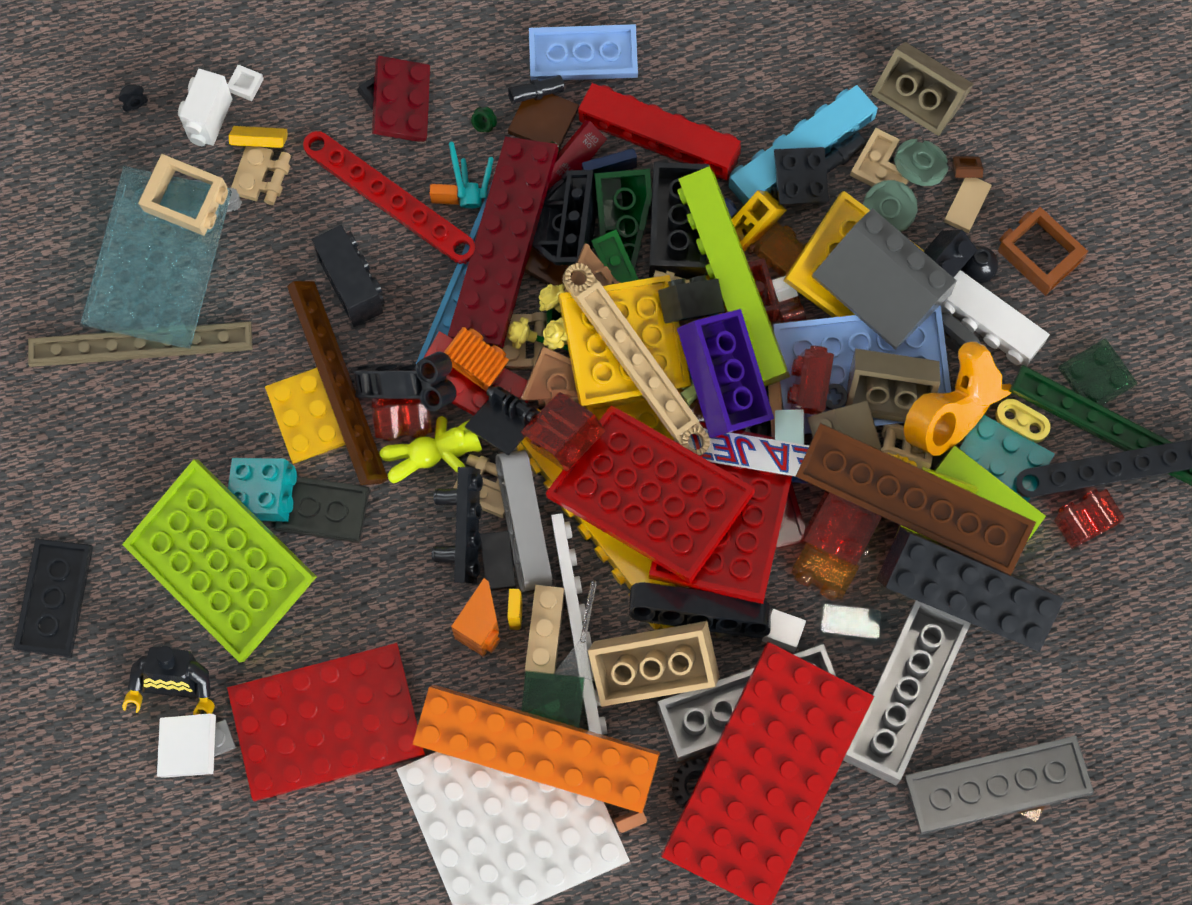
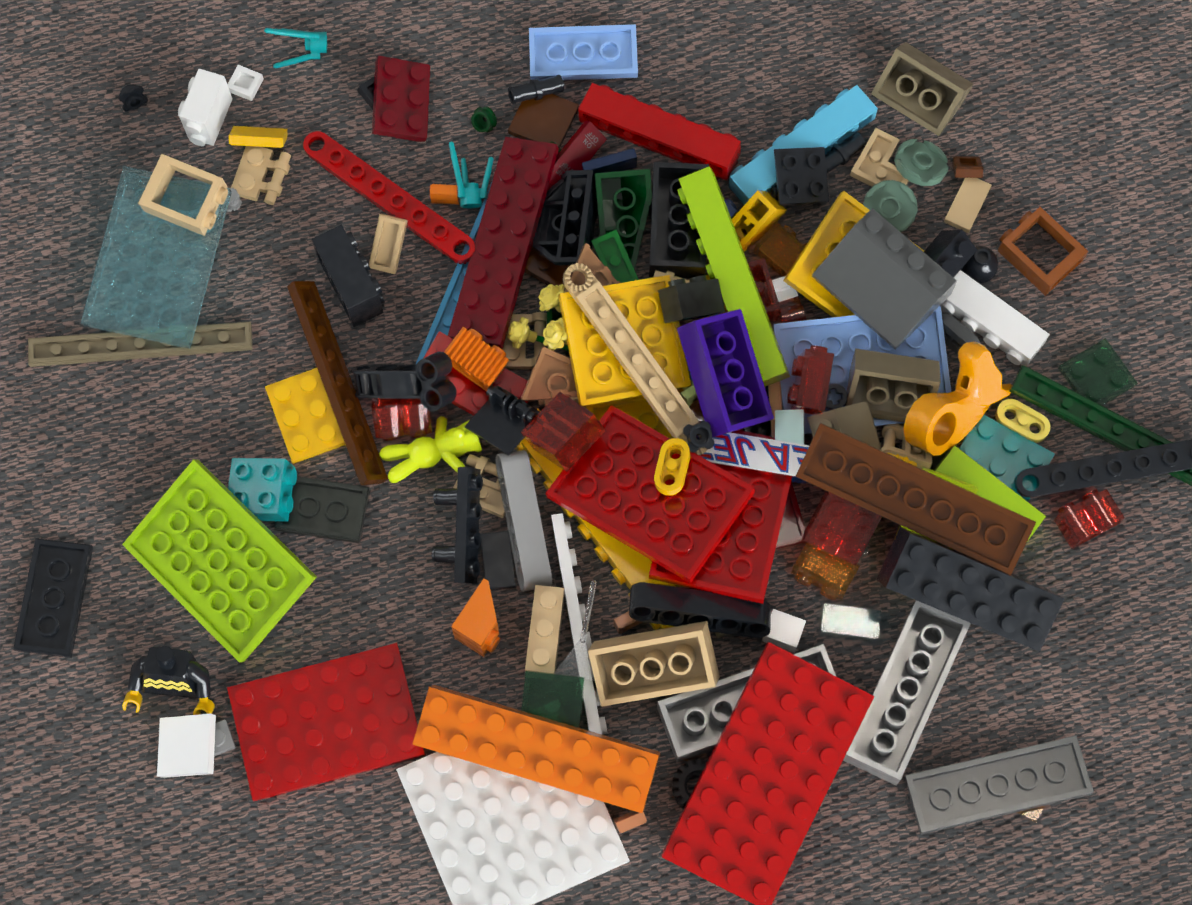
(314, 42): none -> teal plant
(387, 243): none -> tan tile
(515, 607): yellow tile -> none
(624, 623): none -> nougat tile
(671, 468): none -> yellow plate
(706, 436): none -> black plate

